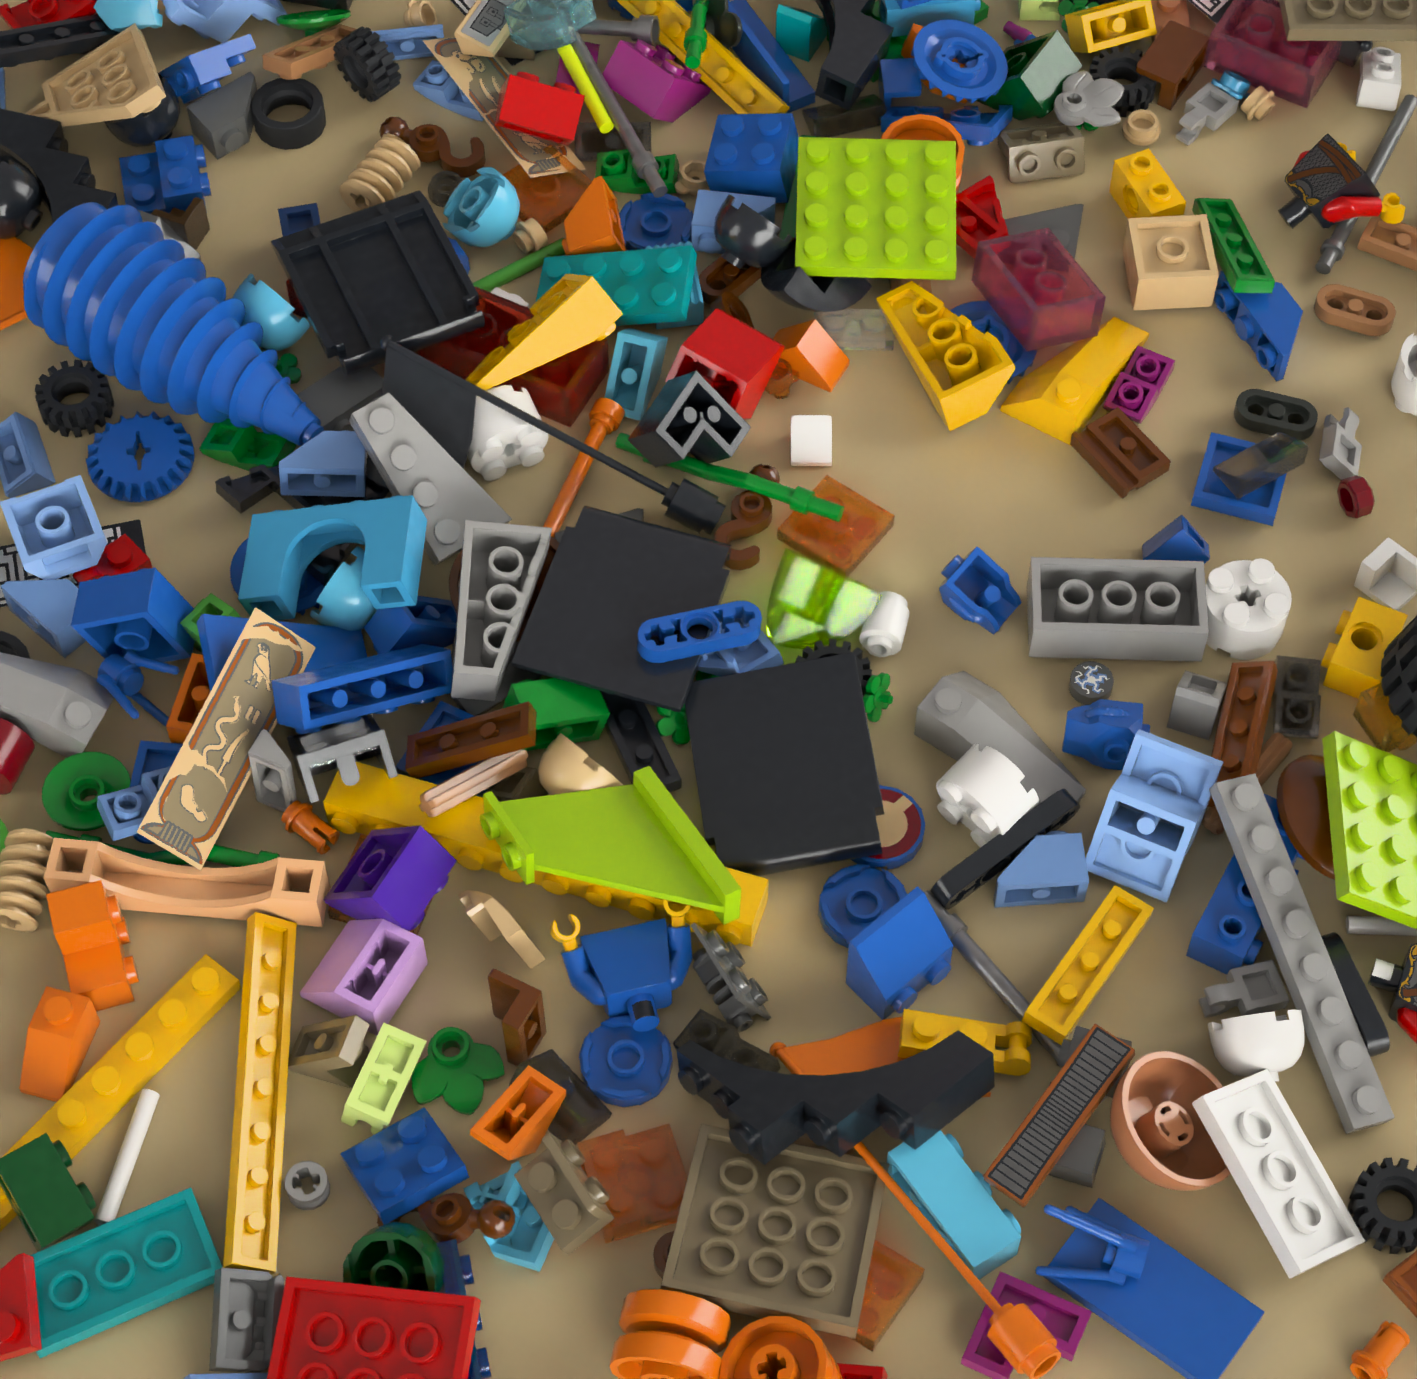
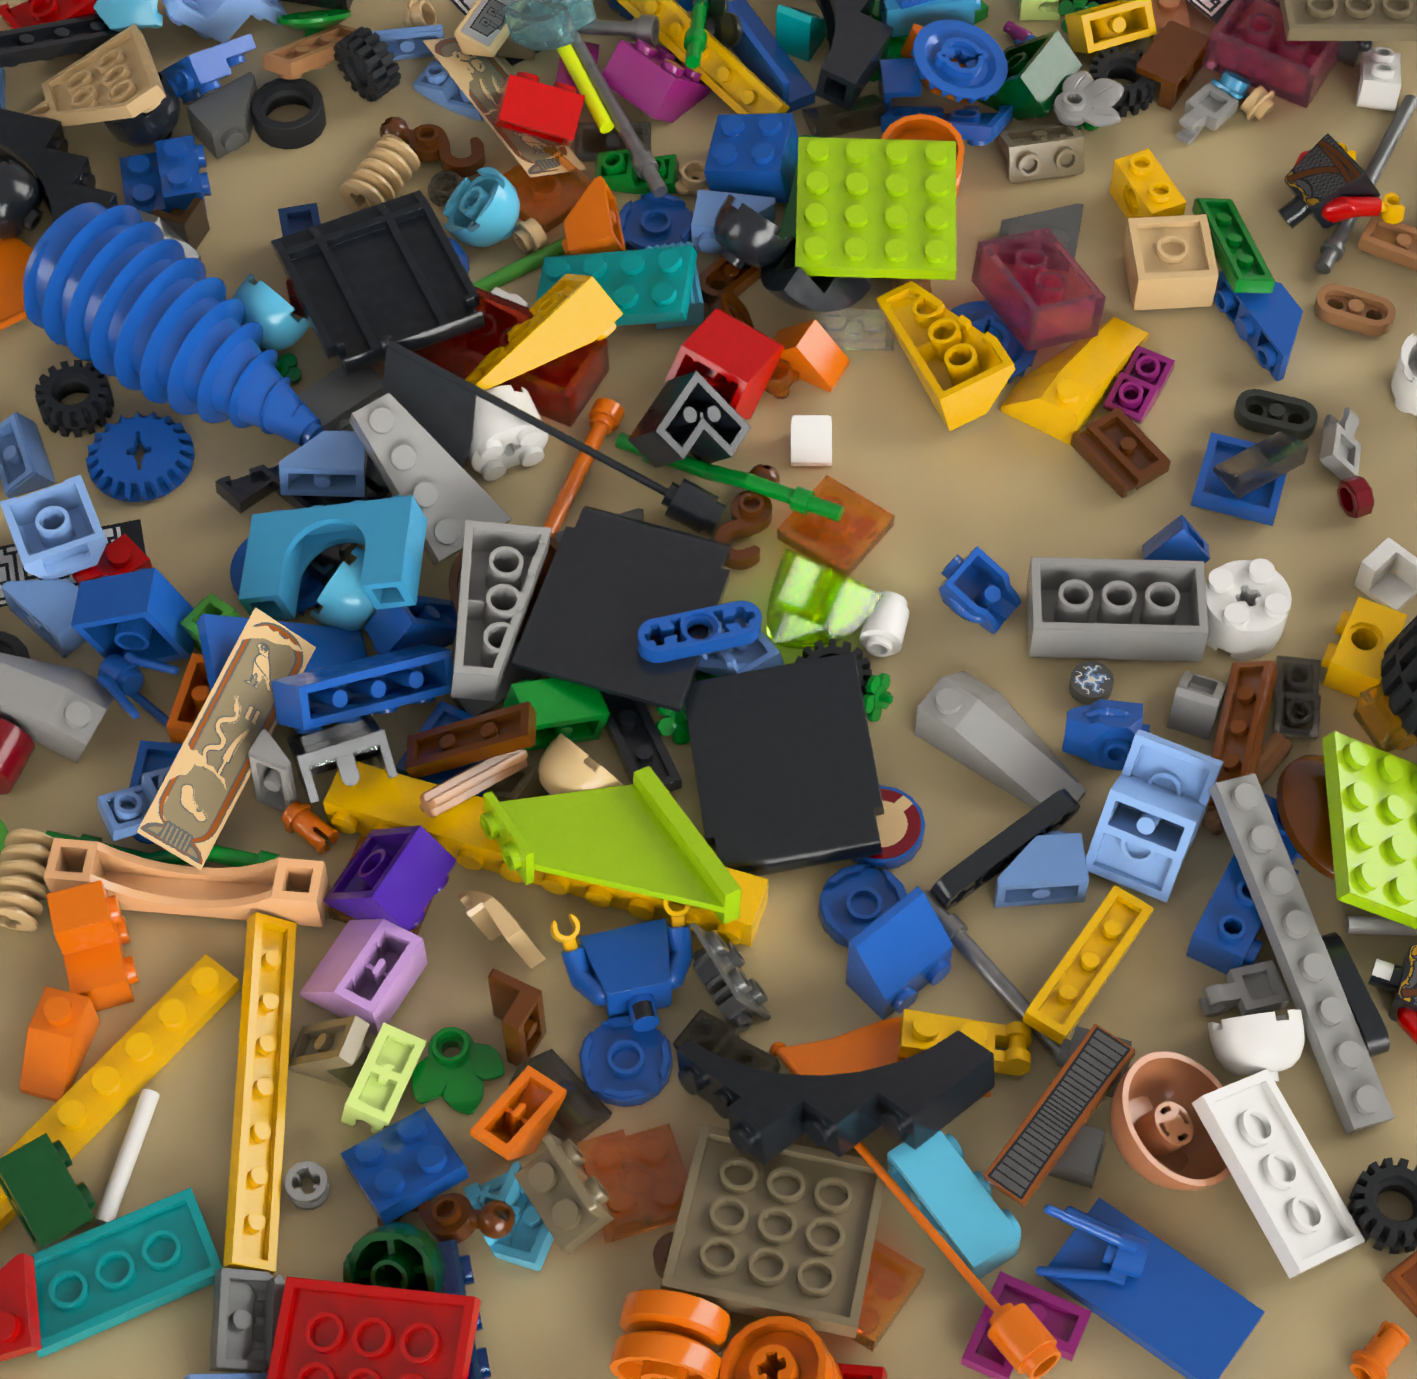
(74, 781): green dish -> none
(245, 446): green slope -> none
(635, 370): medium azure slope -> none
(978, 216): red wing -> none
(984, 794): white brick -> none
(1141, 127): tan plate -> none

